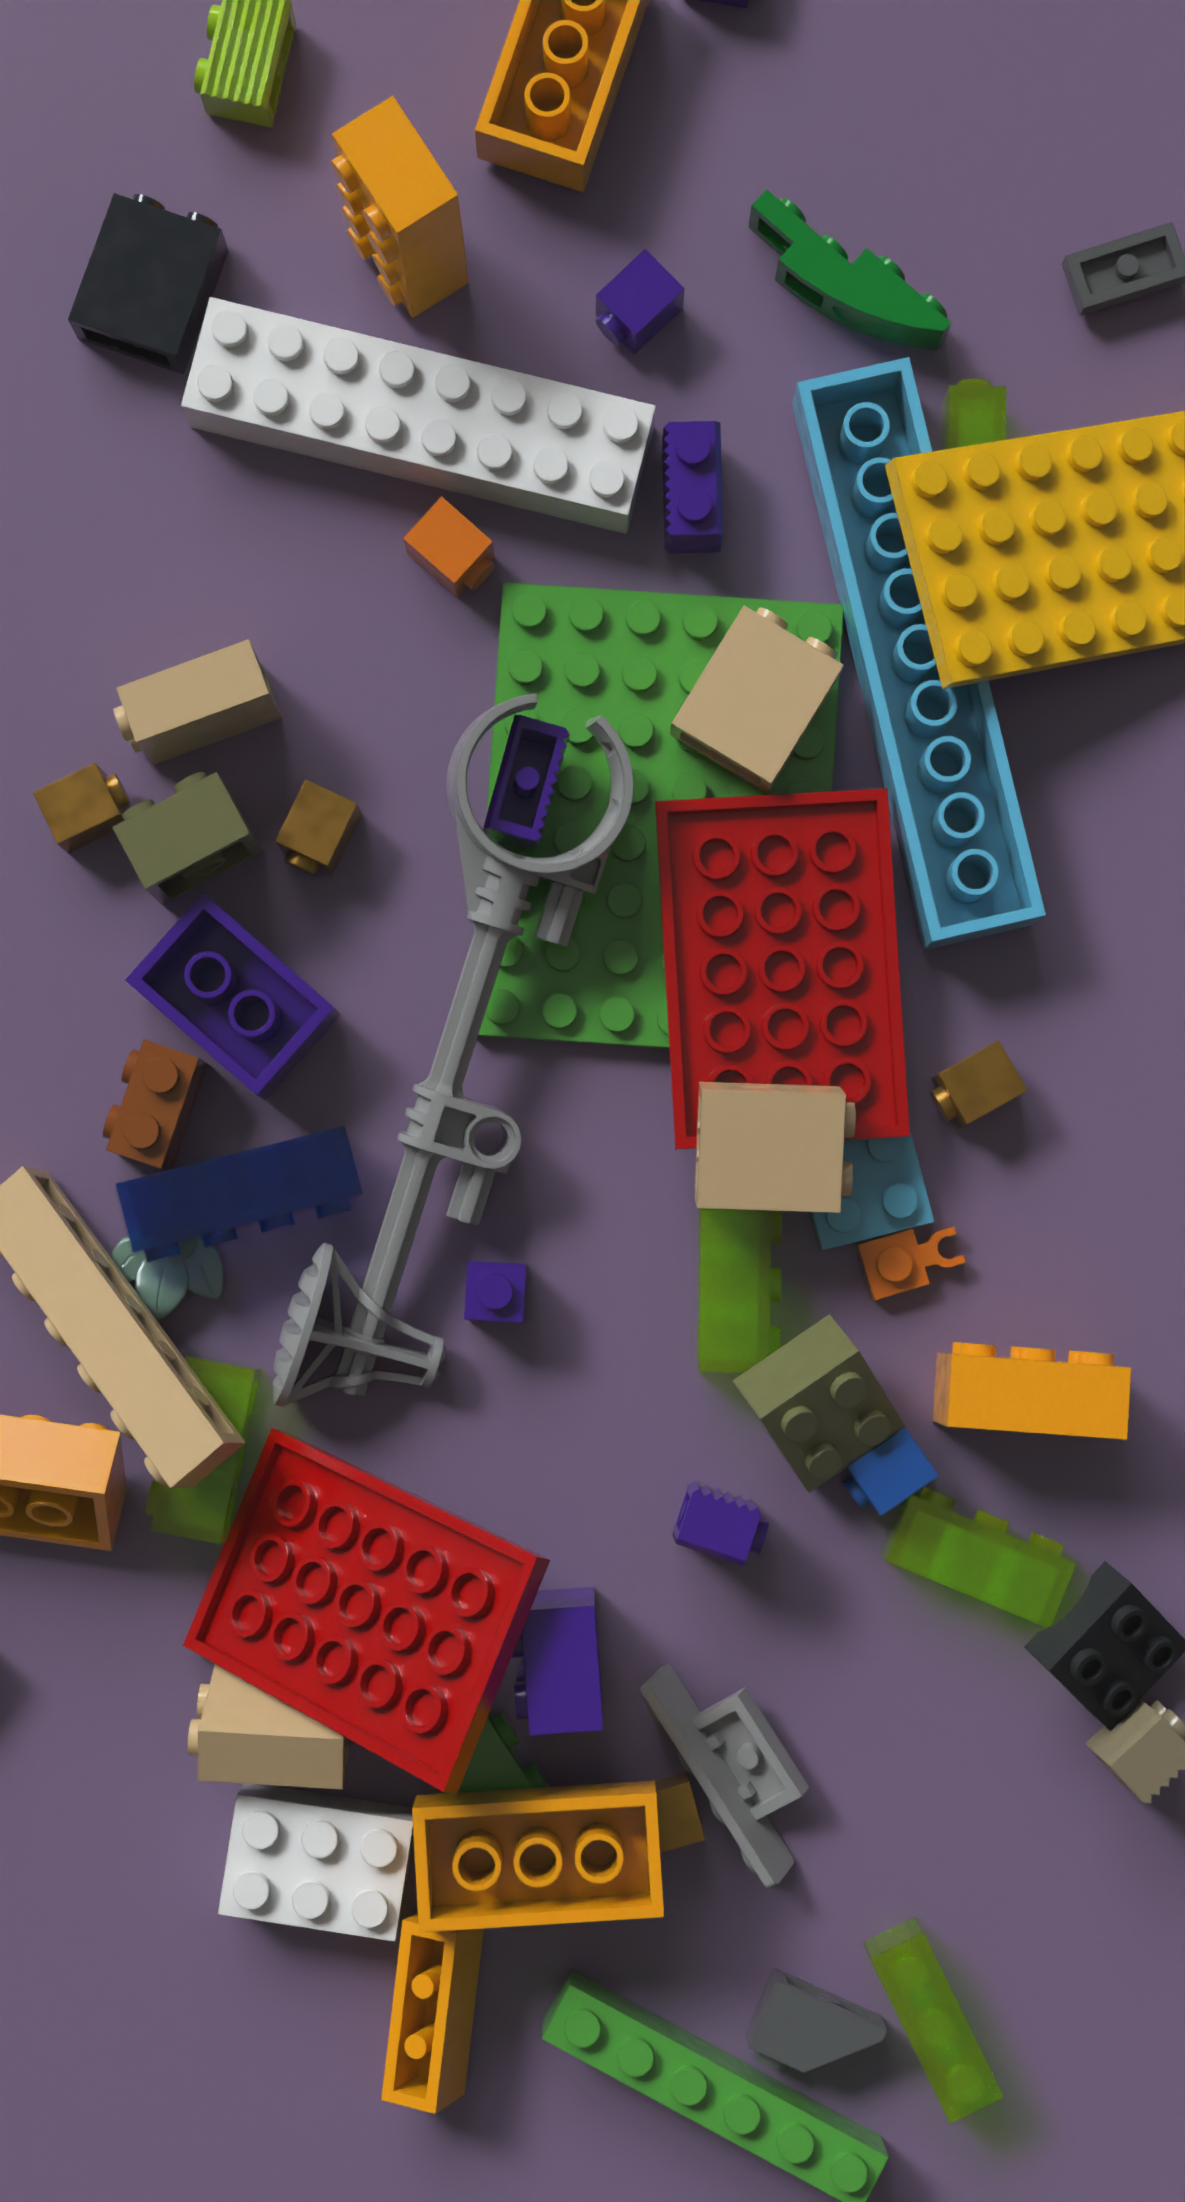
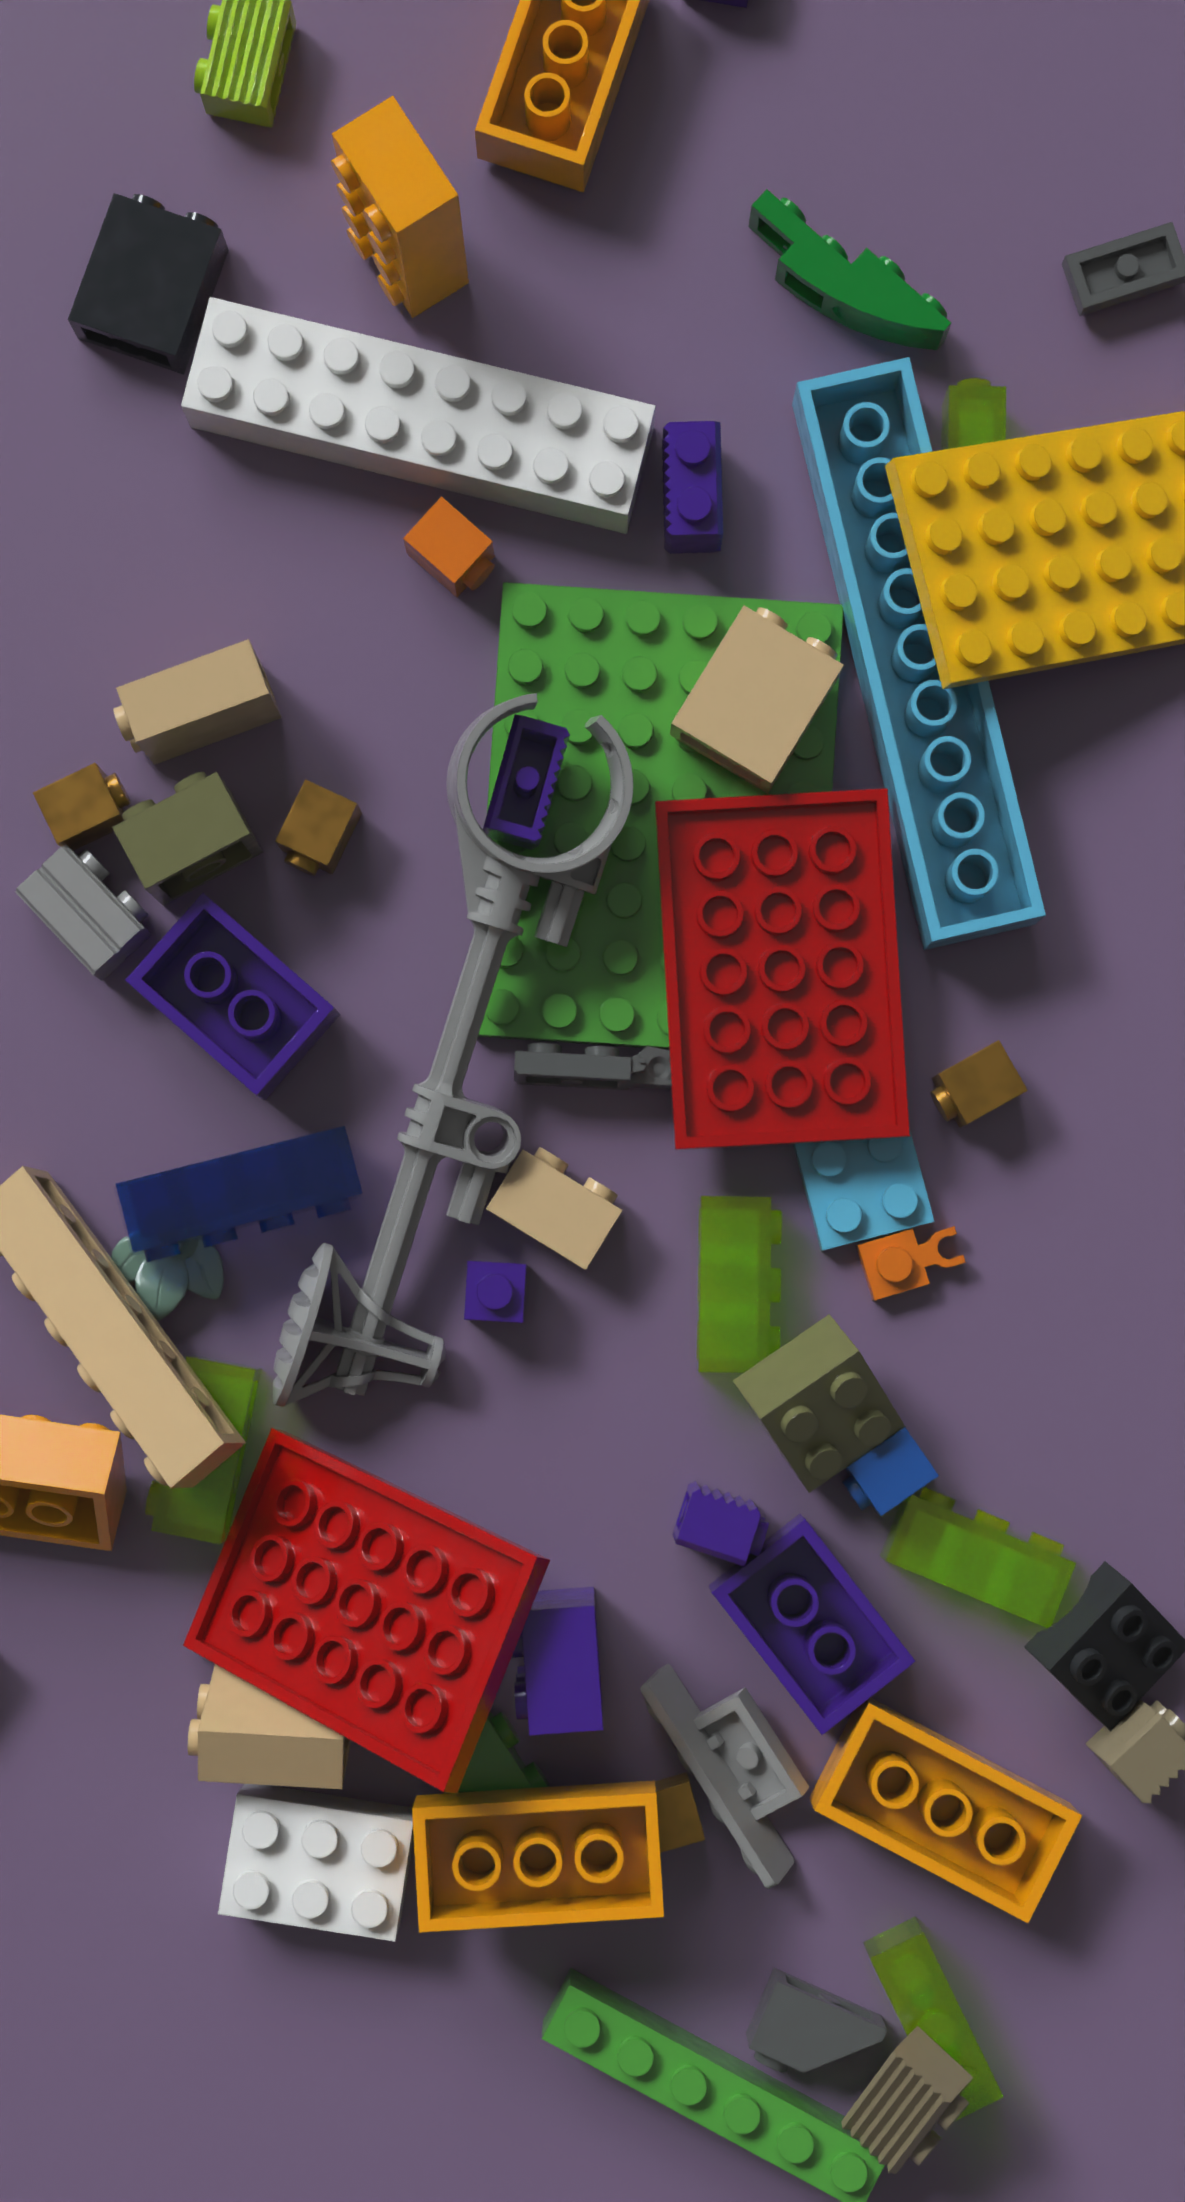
(84, 911): none -> light grey brick
(155, 1104): dark orange brick -> none
(431, 2017): light orange brick -> none
(556, 1208): none -> tan brick
(597, 1068): none -> dark grey hinge
(638, 302): dark purple brick -> none
(772, 1147): tan brick -> none
(811, 1624): none -> dark purple brick
(907, 2101): none -> dark tan brick
(945, 1808): none -> light orange brick
(1032, 1391): light orange brick -> none

